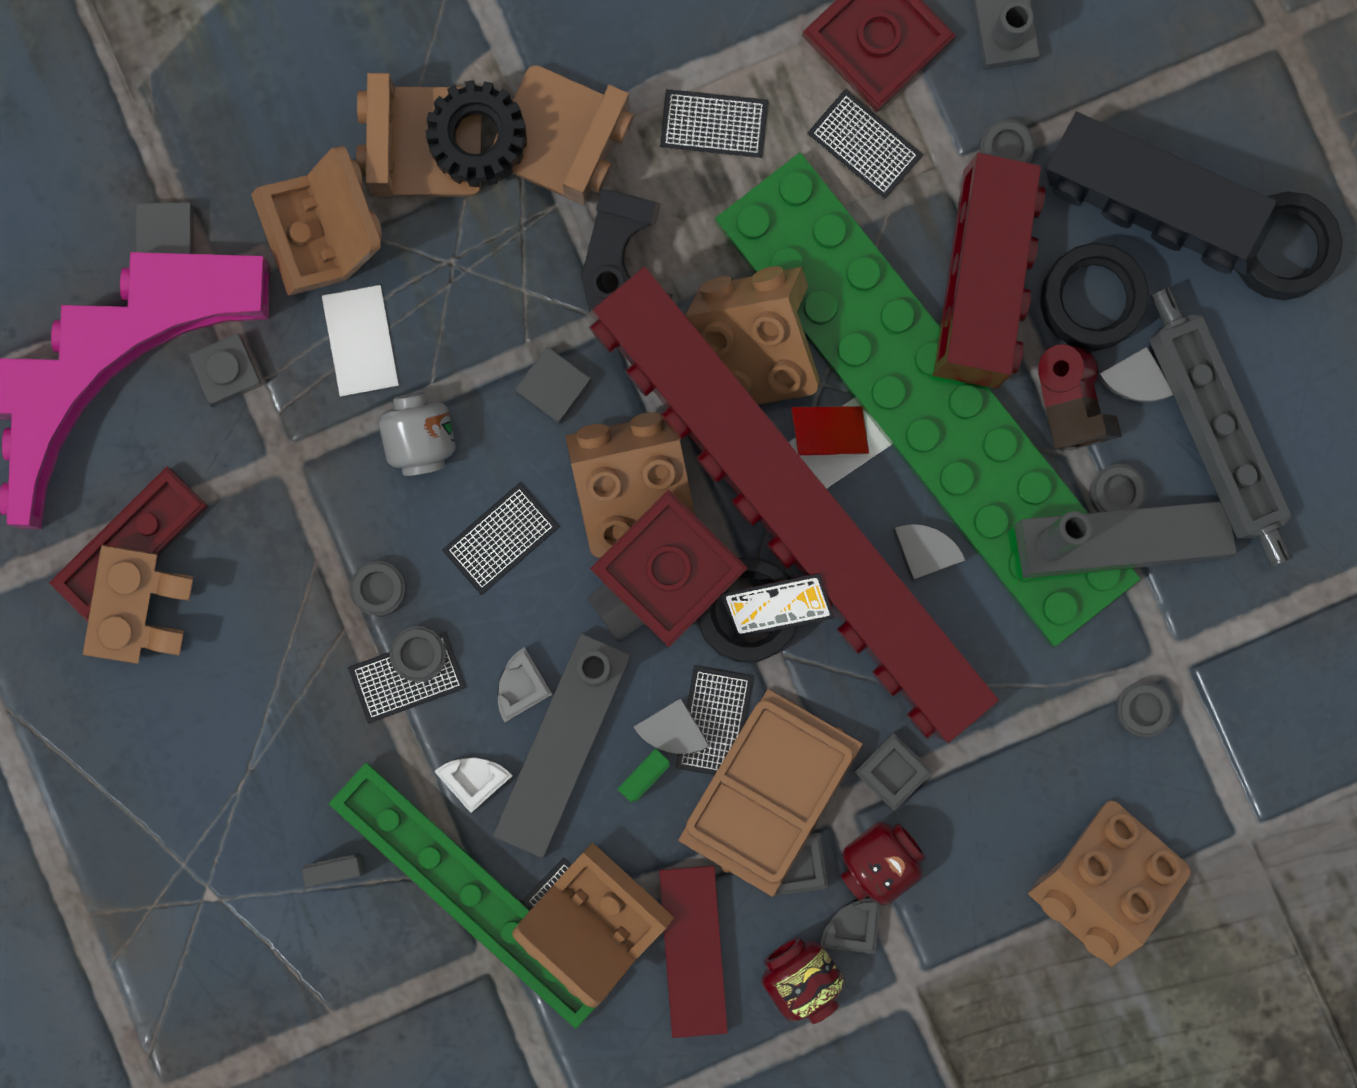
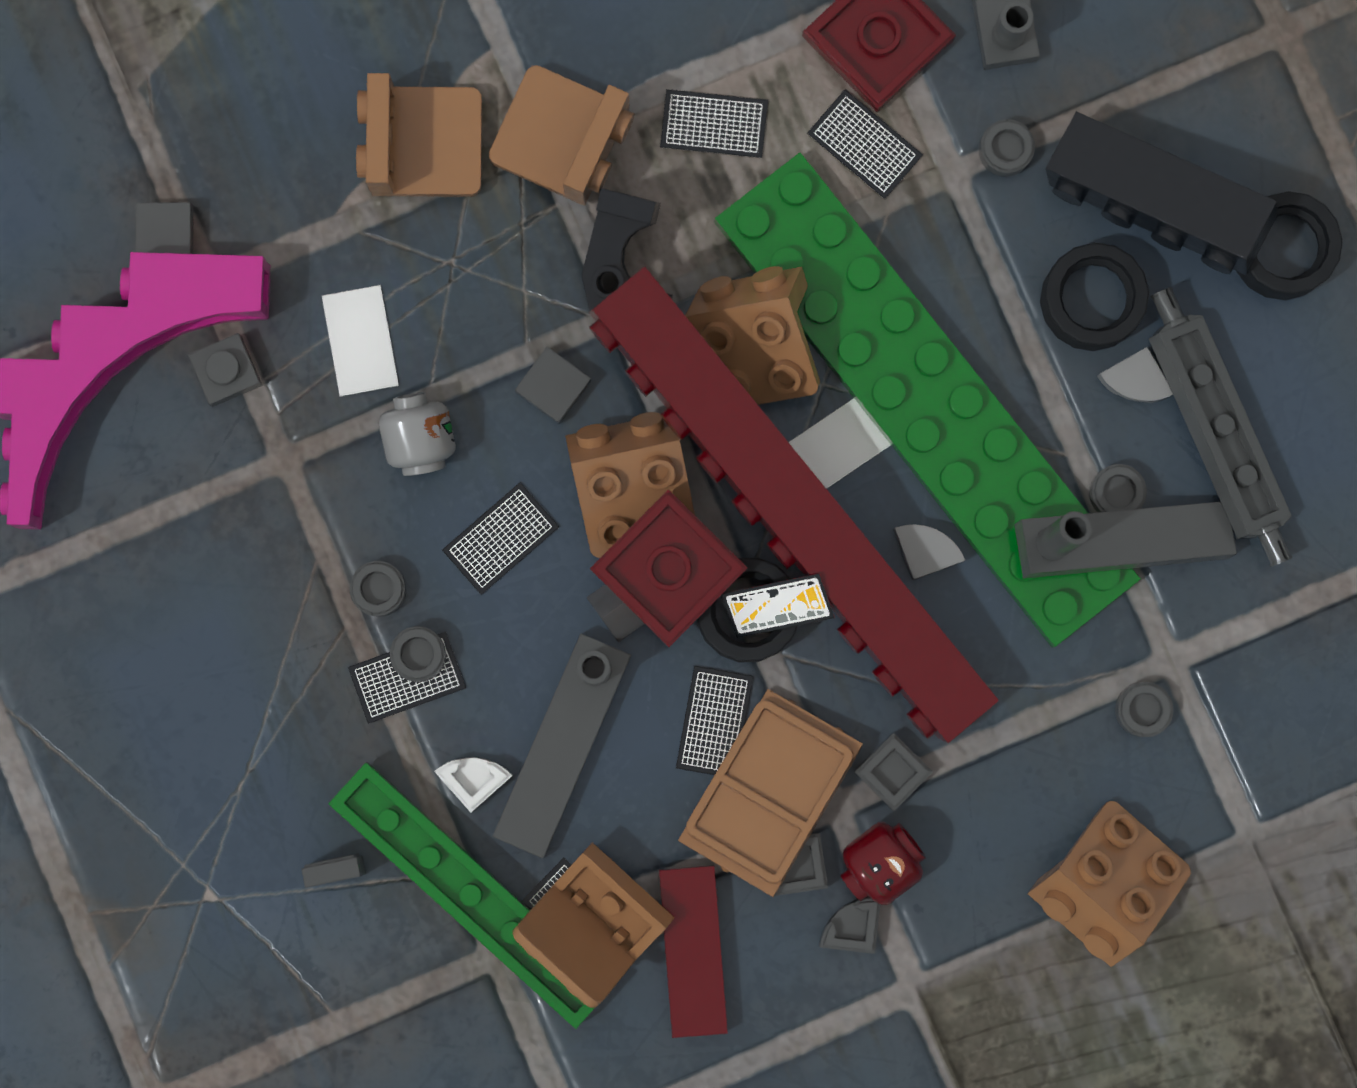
(122, 602): medium nougat plate -> none
(144, 525): dark red tile -> none
(319, 223): medium nougat bracket -> none
(470, 101): black tyre -> none
(520, 686): light grey tile -> none
(644, 776): green tile -> none
(673, 730): light grey tile -> none
(802, 981): dark red head -> none
(830, 430): red sticker -> none
(989, 271): dark red brick -> none
(1071, 399): leg -> none

